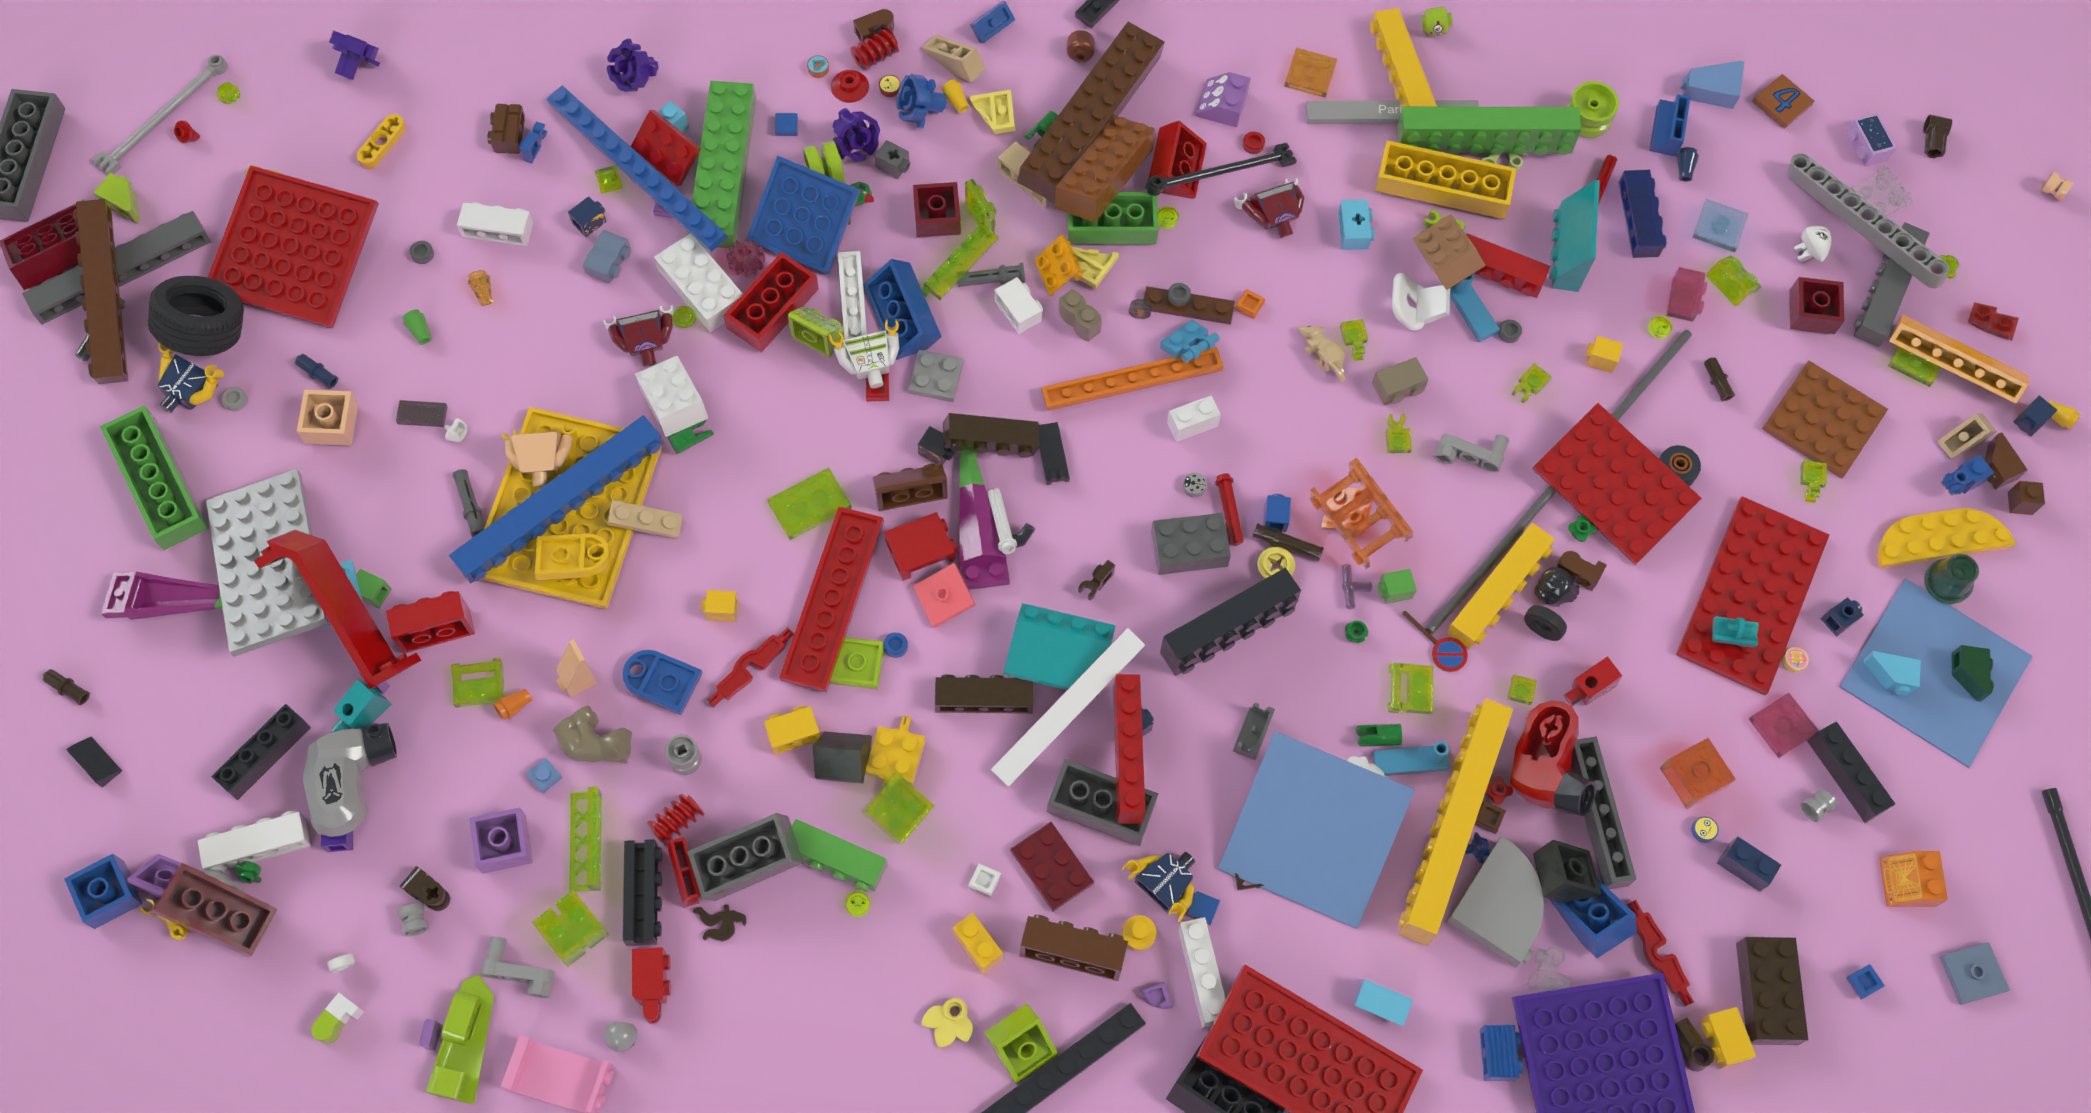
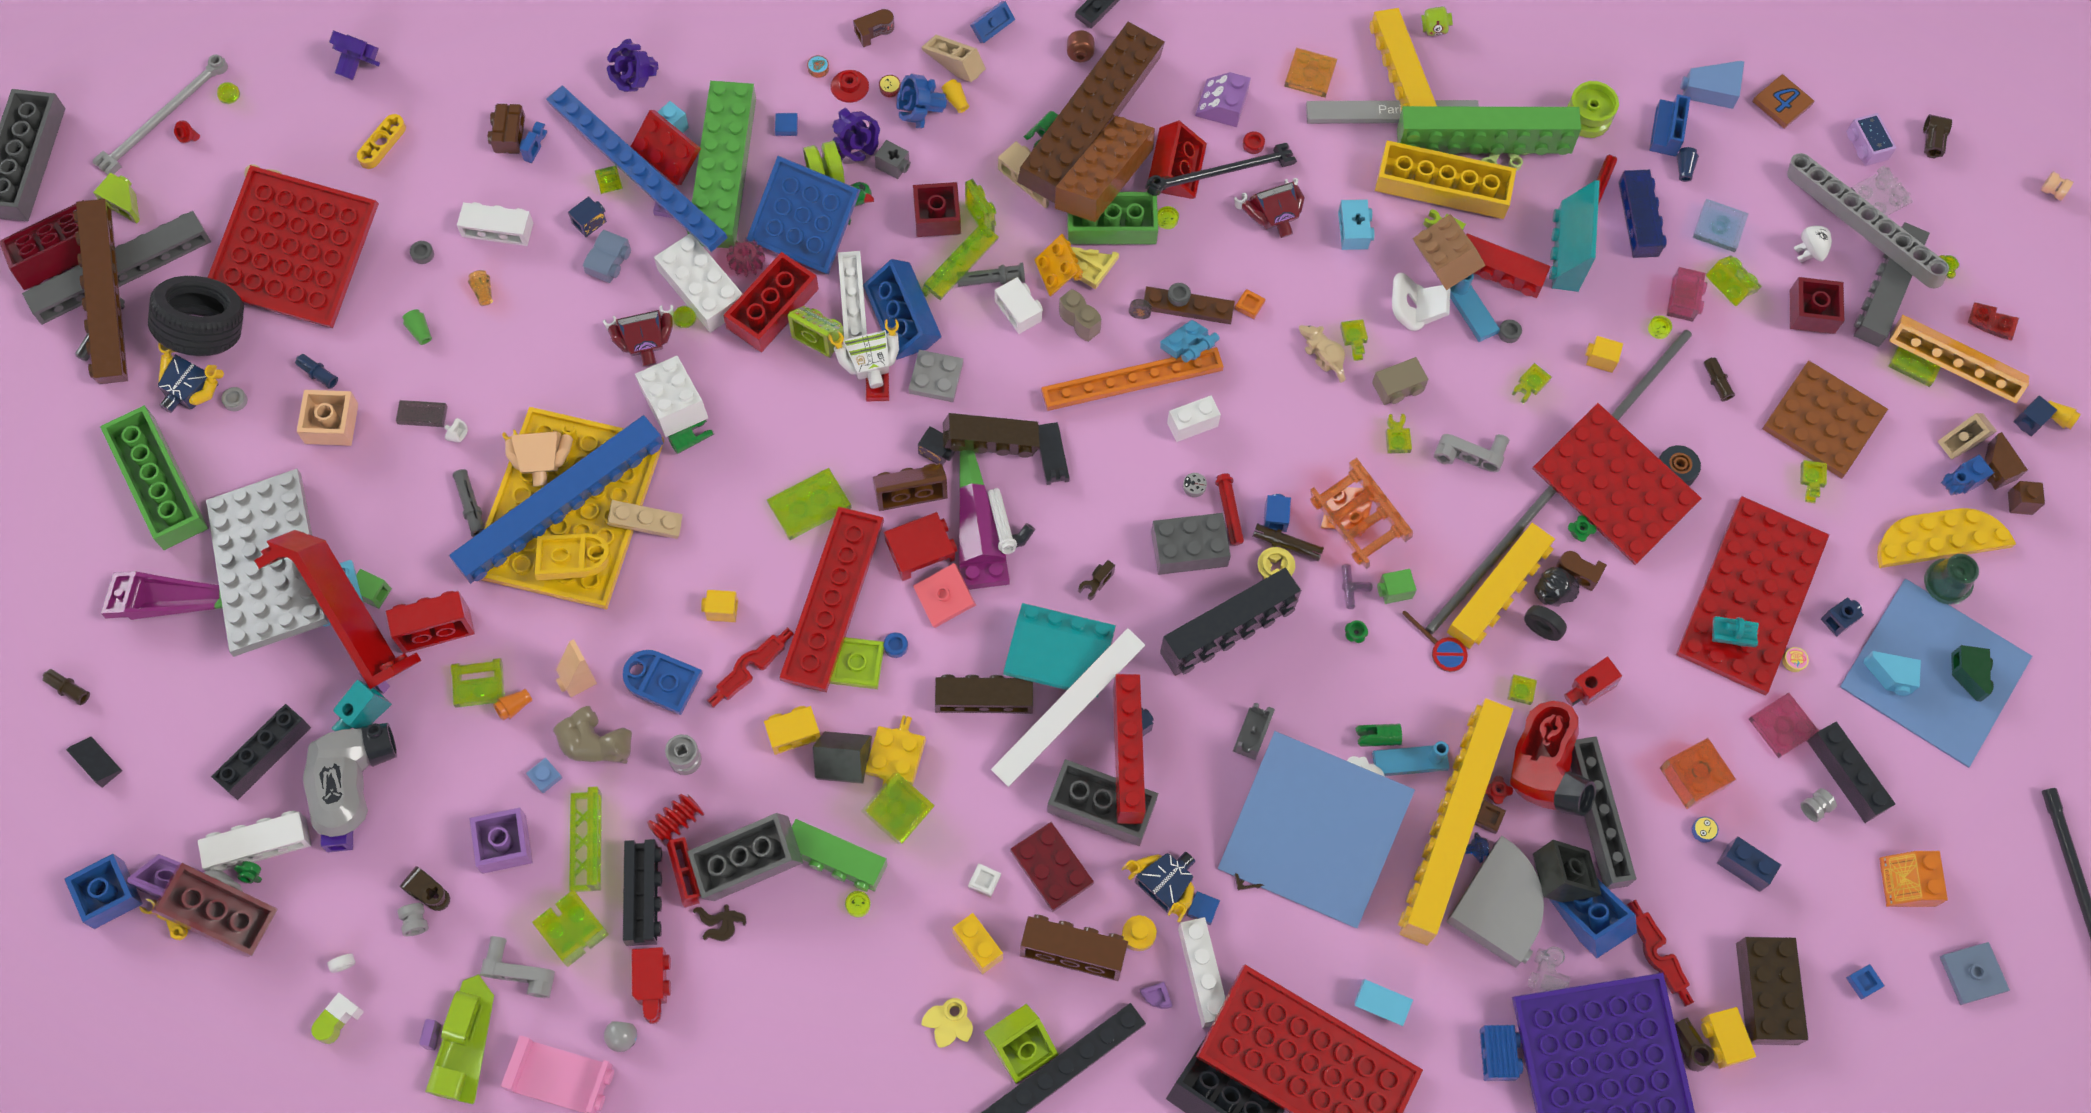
(874, 48): red piece -> none
(996, 110): light yellow wing -> none
(1418, 688): clear neon green plate -> none

